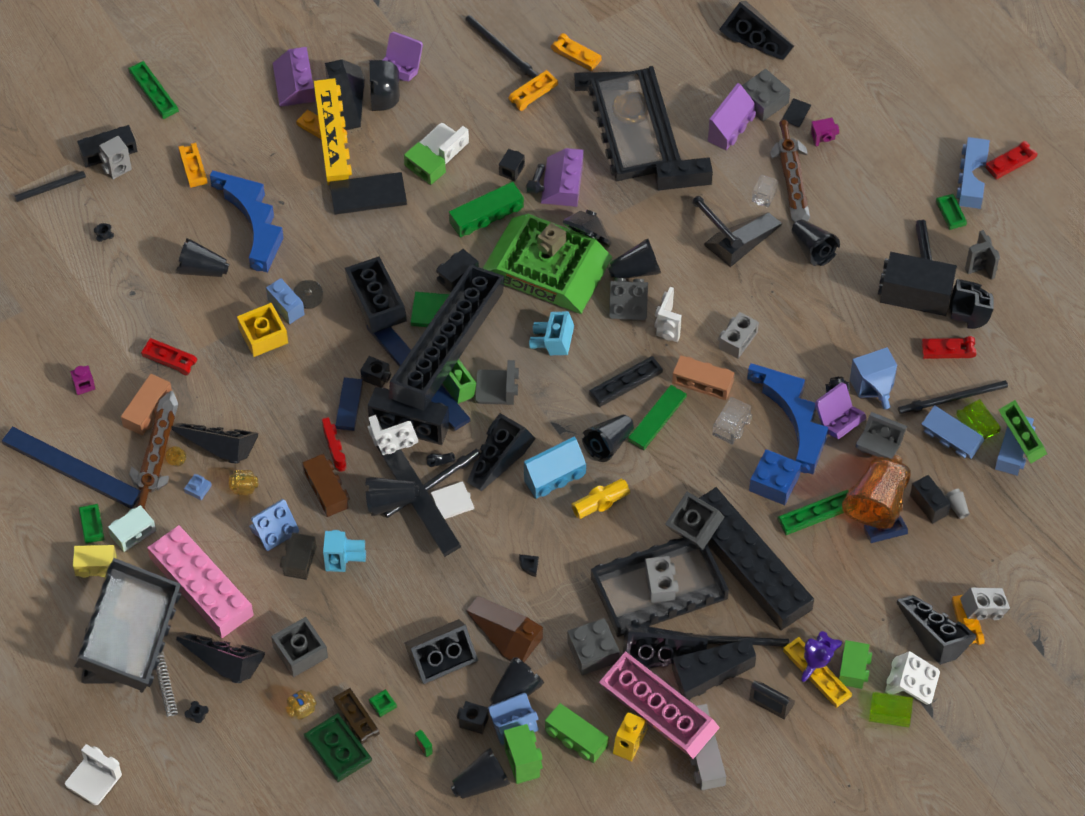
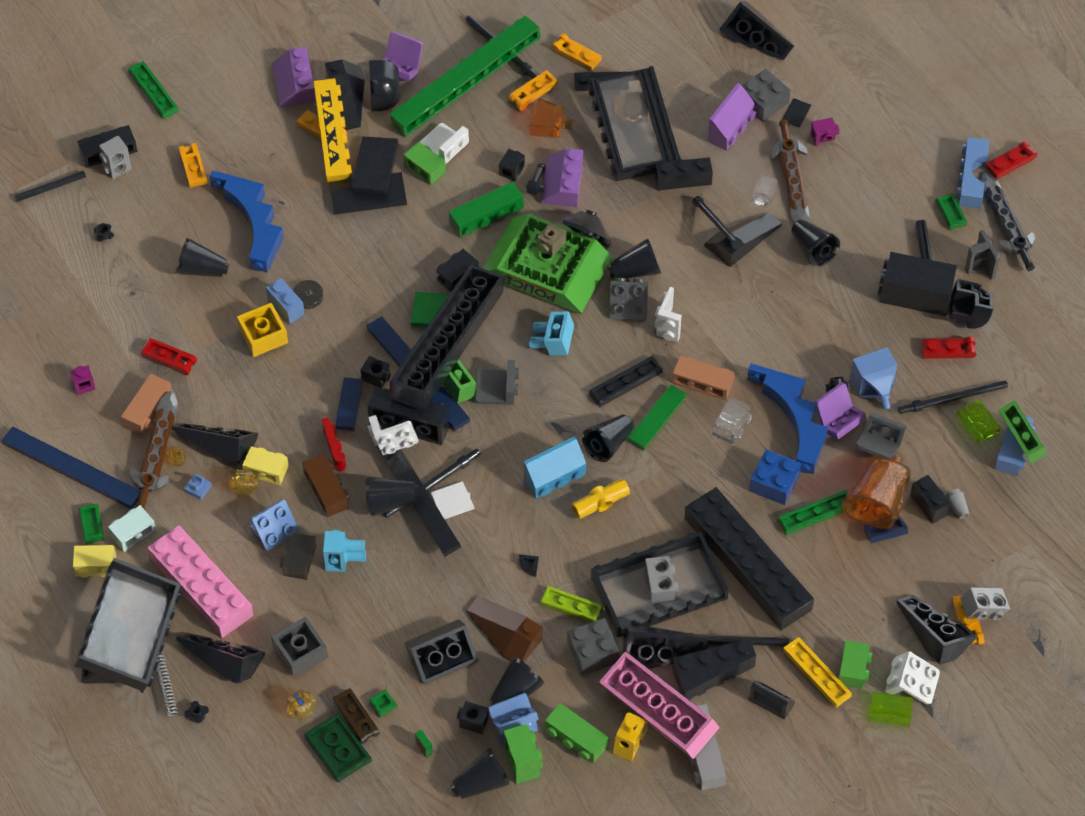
(94, 775): white bracket -> none
(266, 465): none -> light yellow brick
(374, 165): none -> black tile
(375, 294): black brick -> none
(439, 459): black arm -> none
(464, 76): none -> green brick
(502, 448): black wedge -> none
(549, 120): none -> clear orange torso
(571, 605): none -> lime tile
(694, 520): dark grey brick -> none
(740, 336): light grey brick -> none
(819, 653): dark purple animal -> none
(952, 433): medium blue brick -> none
(1016, 240): none -> sword

